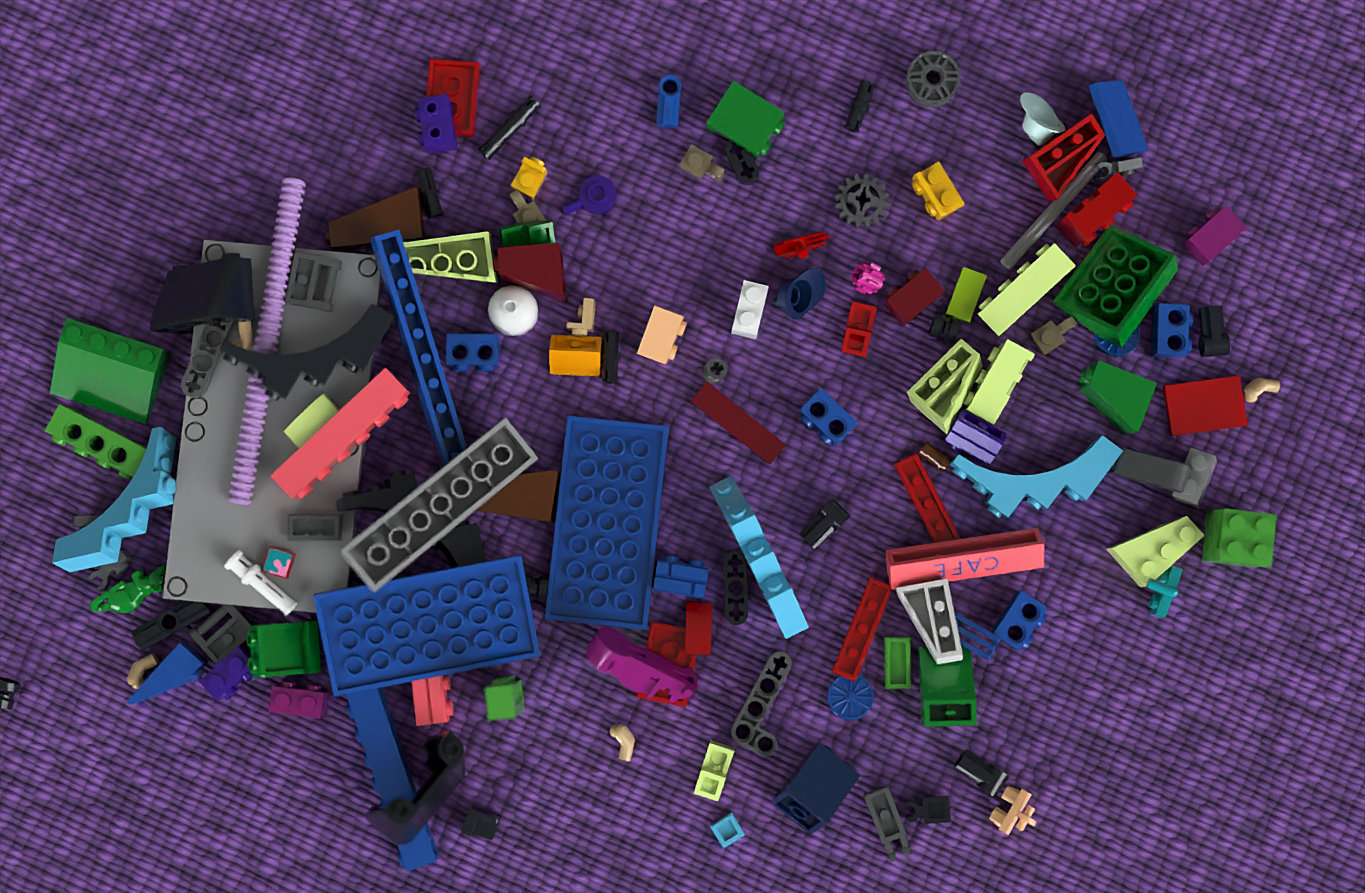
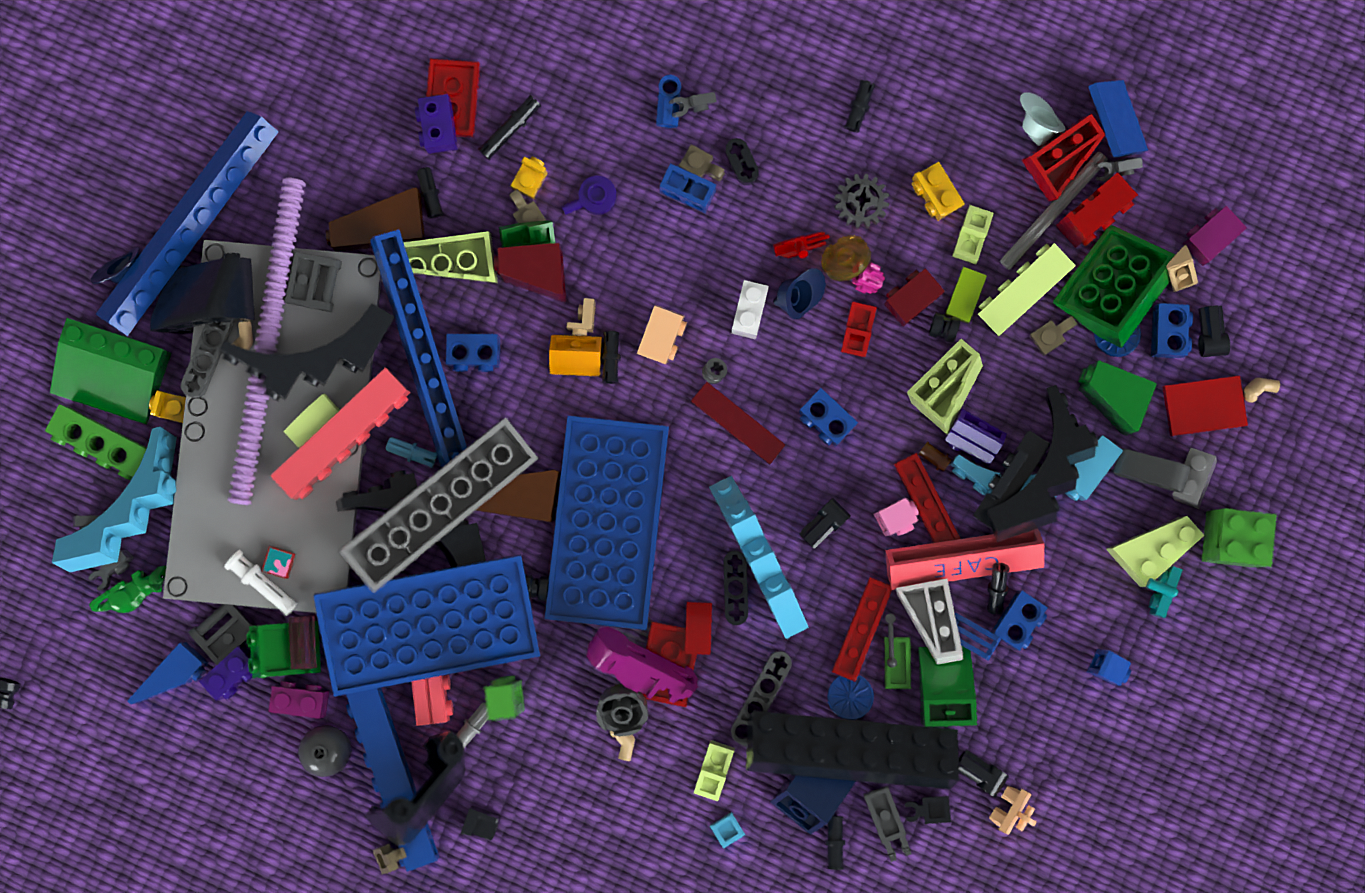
(116, 268): none -> dark blue piece
(138, 668): tan arm -> none
(158, 629): black piece -> none
(167, 406): none -> yellow bracket
(187, 223): none -> blue brick
(305, 640): none -> clear pink tile
(314, 527): dark grey plate -> none
(335, 747): none -> dark grey cylinder
(388, 857): none -> dark tan plate
(411, 452): none -> medium azure axle
(473, 725): none -> light grey axle
(513, 310): white cylinder -> none
(621, 710): none -> dark grey cylinder
(681, 578): blue brick -> none
(687, 188): none -> blue brick
(696, 102): none -> dark grey plate
(746, 120): green panel -> none
(835, 843): none -> black pin
(846, 258): none -> clear yellow tile
(852, 750): none -> black brick
(890, 619): none -> dark grey hinge
(897, 517): none -> bright pink brick
(935, 64): dark grey wheel -> none
(972, 234): none -> yellowish green slope
(997, 381): yellowish green wedge -> none
(997, 588): none -> black pin
(1016, 471): none -> black bracket
(1036, 502): none -> black arch
(1110, 667): none -> blue slope
(1182, 270): none -> tan slope

